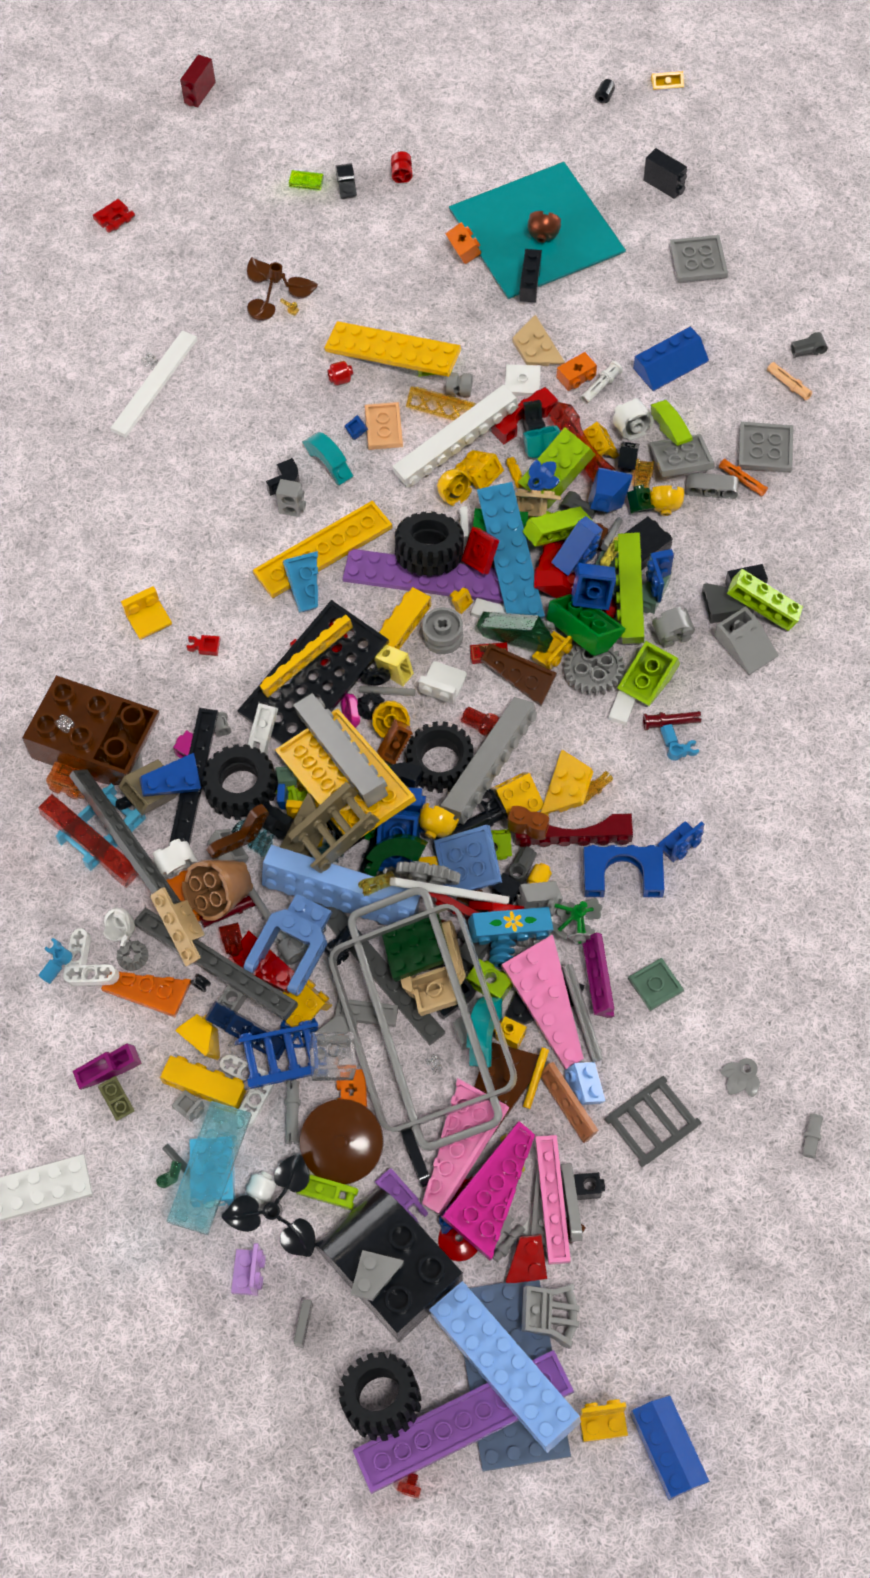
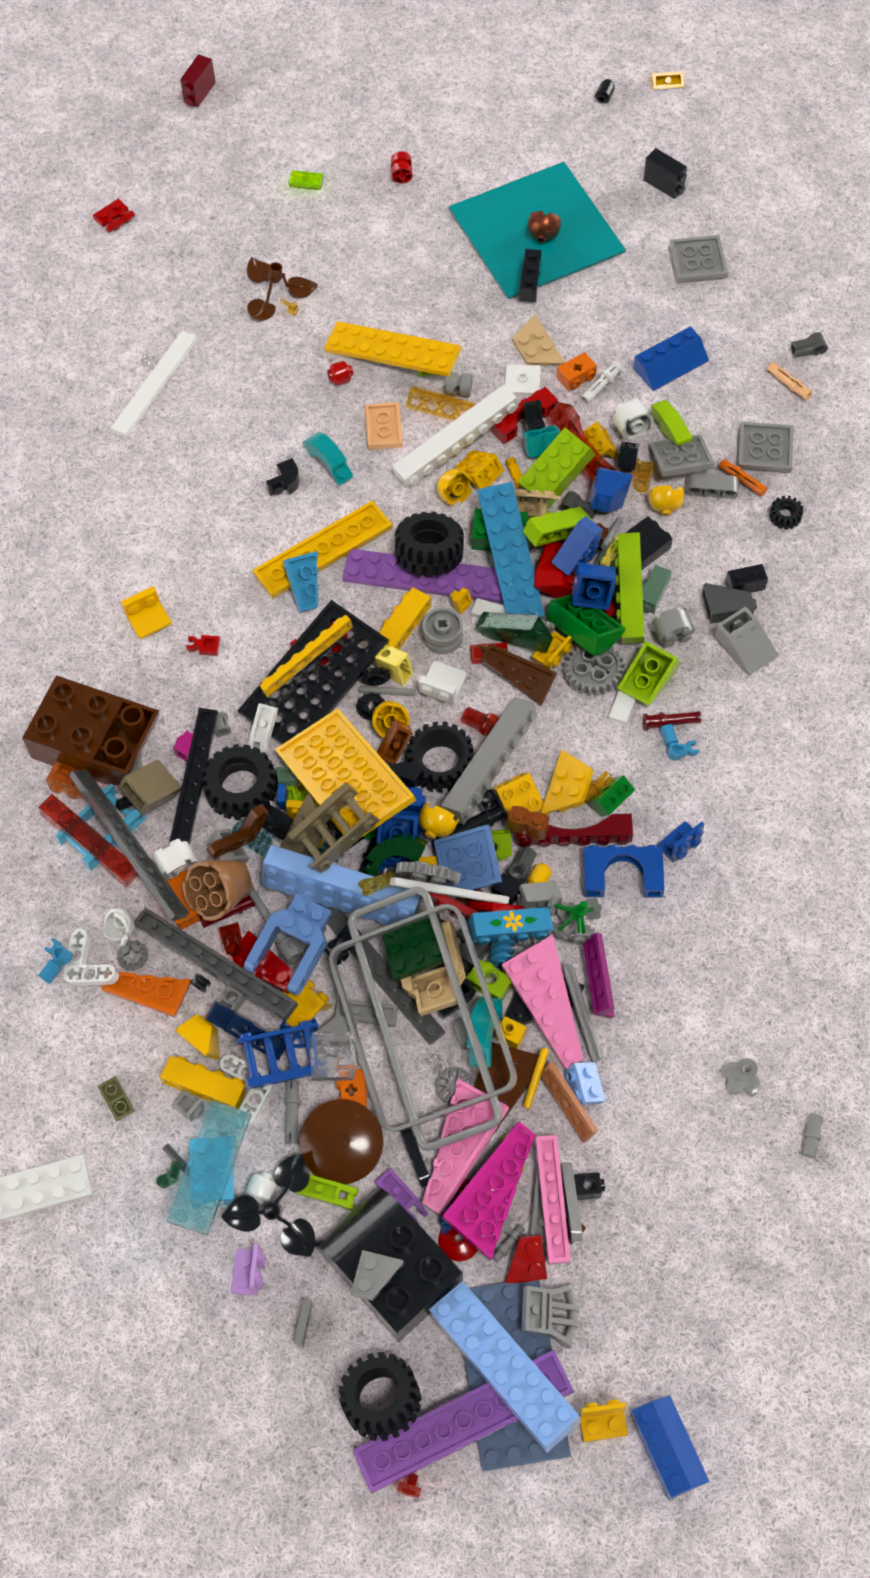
(64, 723): clear bush -> none
(107, 1066): magenta slope -> none
(172, 778): blue wing -> none
(180, 924): tan bracket -> none
(290, 498): light grey brick -> none
(341, 750): light grey brick -> none
(346, 180): black brick -> none
(349, 709): dark pink plate -> none
(356, 427): blue tile -> none
(451, 1082): none -> light grey wheel
(463, 243): orange brick -> none
(464, 523): white tile -> none
(480, 550): red plate -> none
(544, 474): blue plate -> none
(611, 796): none -> green brick
(639, 499): dark green brick -> none
(655, 984): sand green tile -> none
(658, 568): blue bracket -> none
(660, 1146): dark grey bar -> none
(765, 600): lime brick -> none
(786, 521): none -> black tyre

